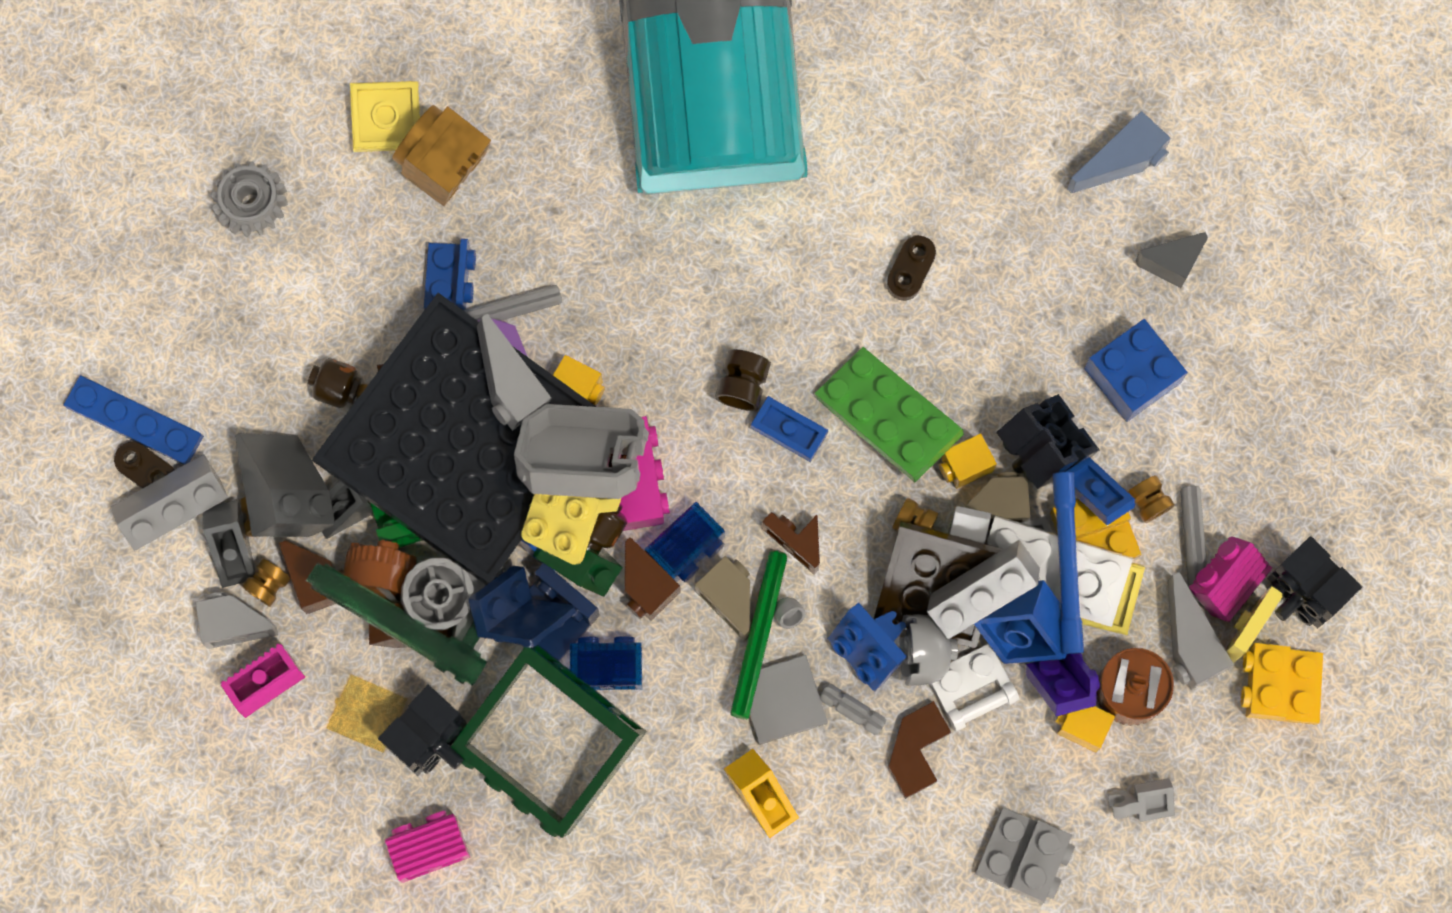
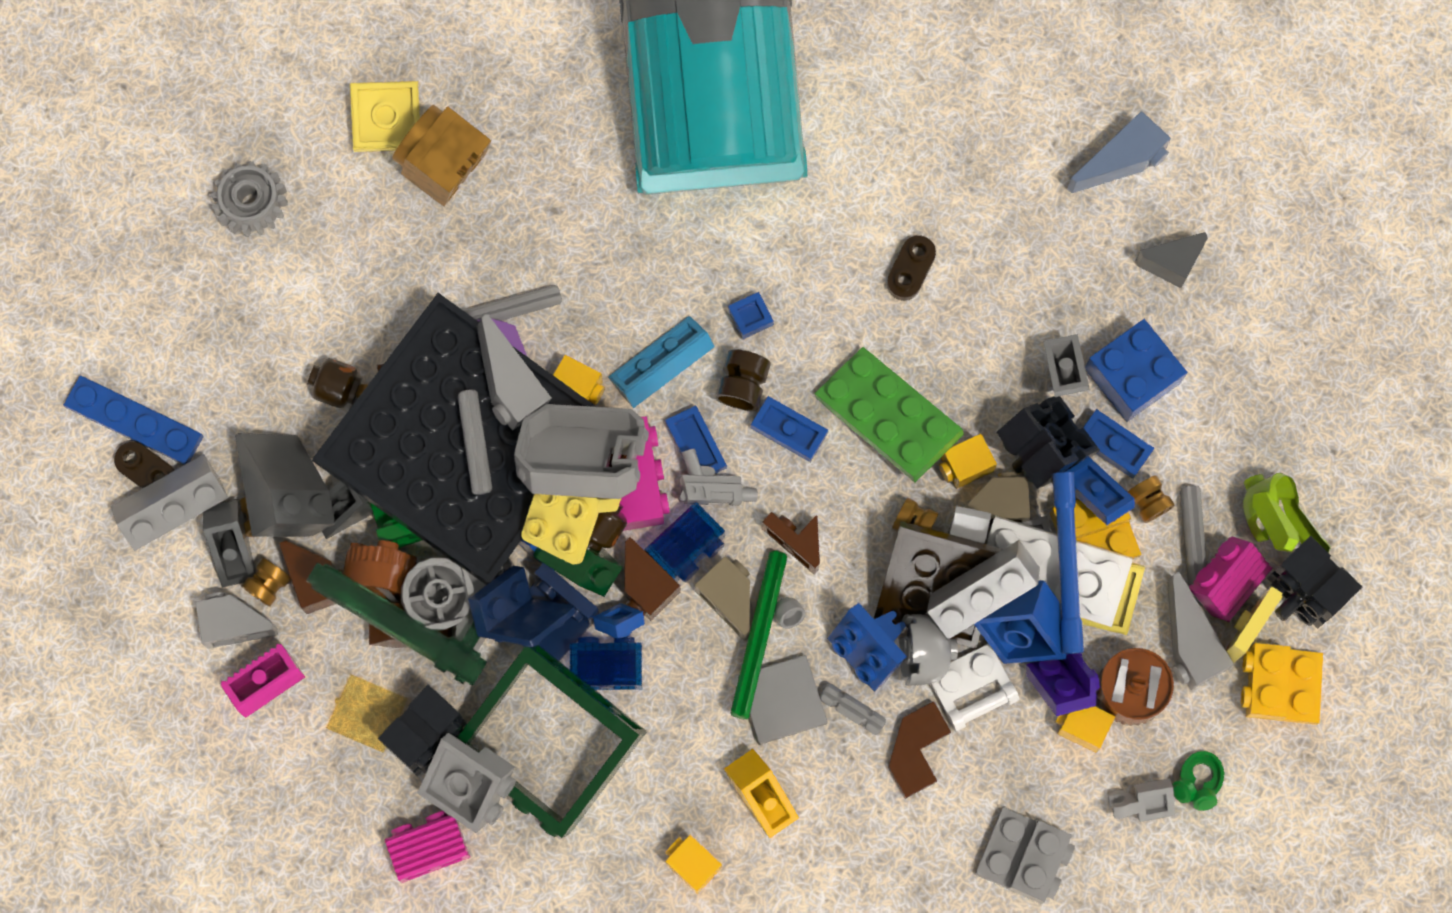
(449, 272): blue bracket -> none
(467, 783): none -> light grey plate
(474, 442): none -> light grey axle
(619, 620): none -> blue plate
(662, 361): none -> dark azure slope
(692, 433): none -> blue tile
(692, 863): none -> yellow brick
(706, 488): none -> light grey piece
(750, 315): none -> blue plate
(1066, 365): none -> light grey slope
(1117, 444): none -> blue plate
(1184, 787): none -> green piece
(1263, 503): none -> lime piece

